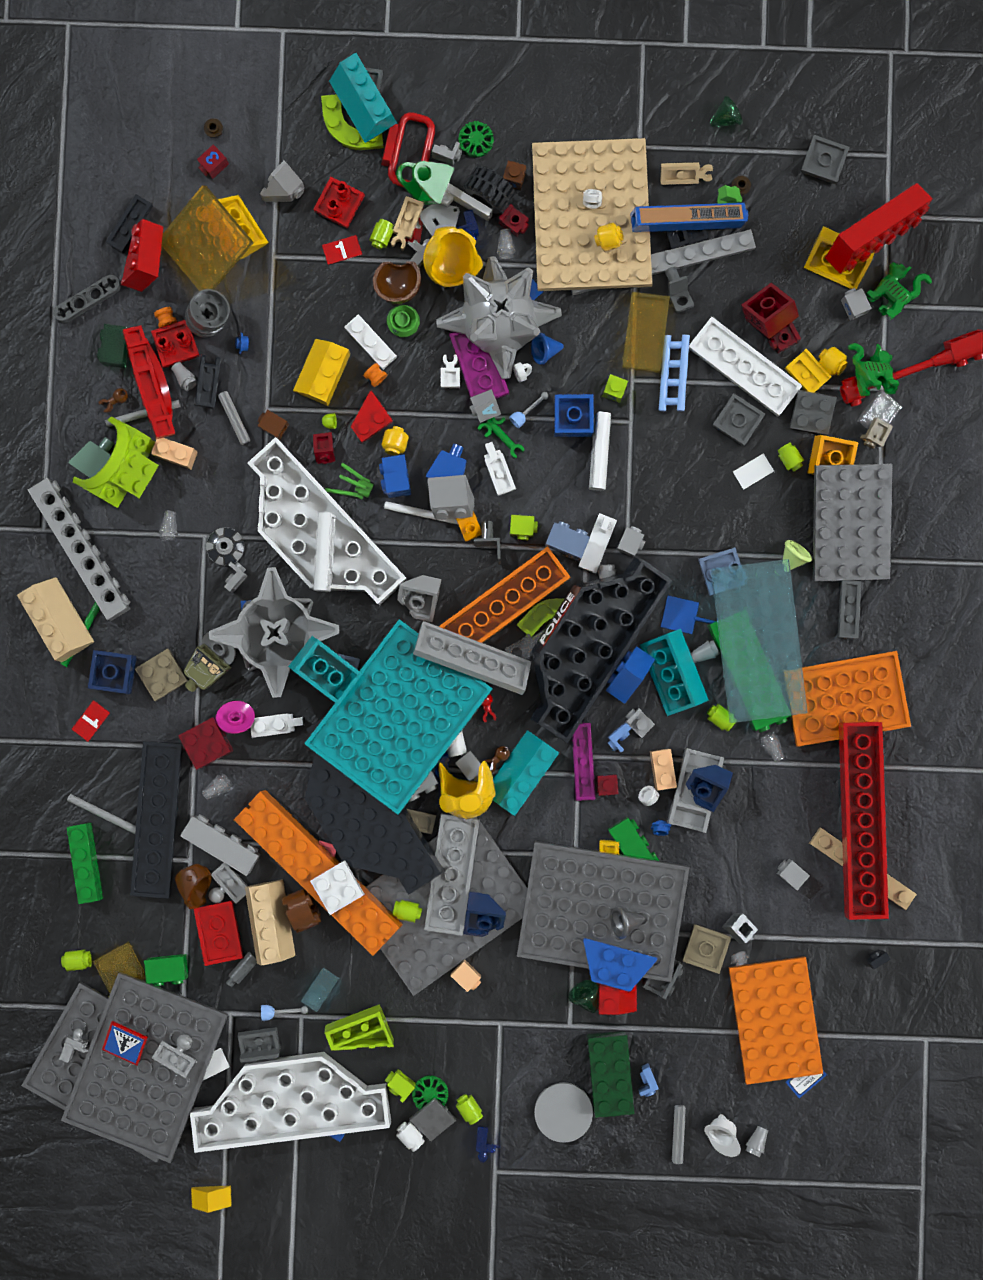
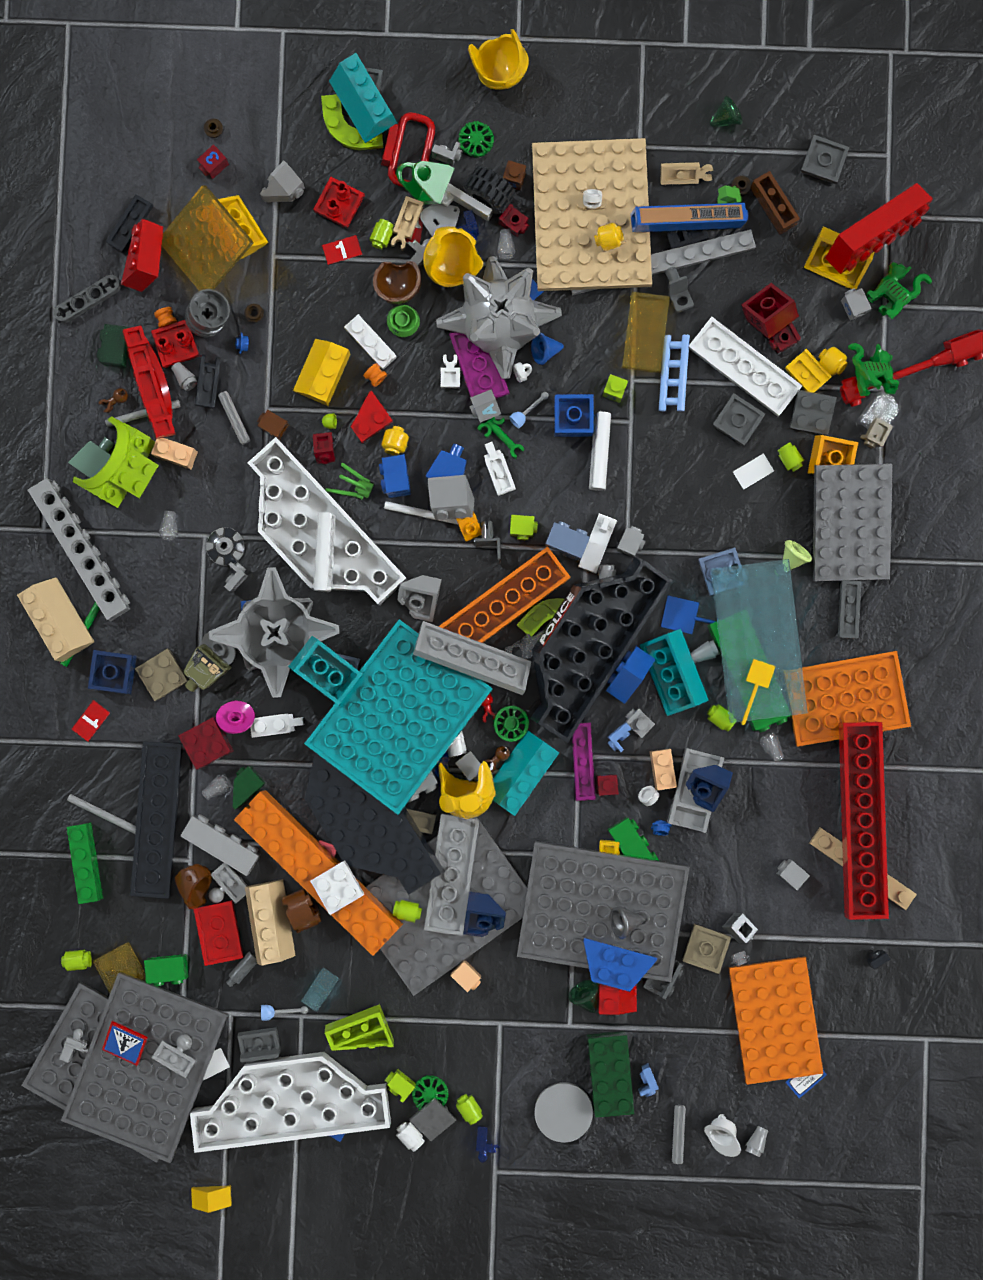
(246, 785): none -> dark green slope
(254, 307): none -> dark brown plate
(500, 61): none -> yellow piece
(511, 723): none -> green wheel
(760, 675): none -> yellow piece
(774, 203): none -> reddish brown brick

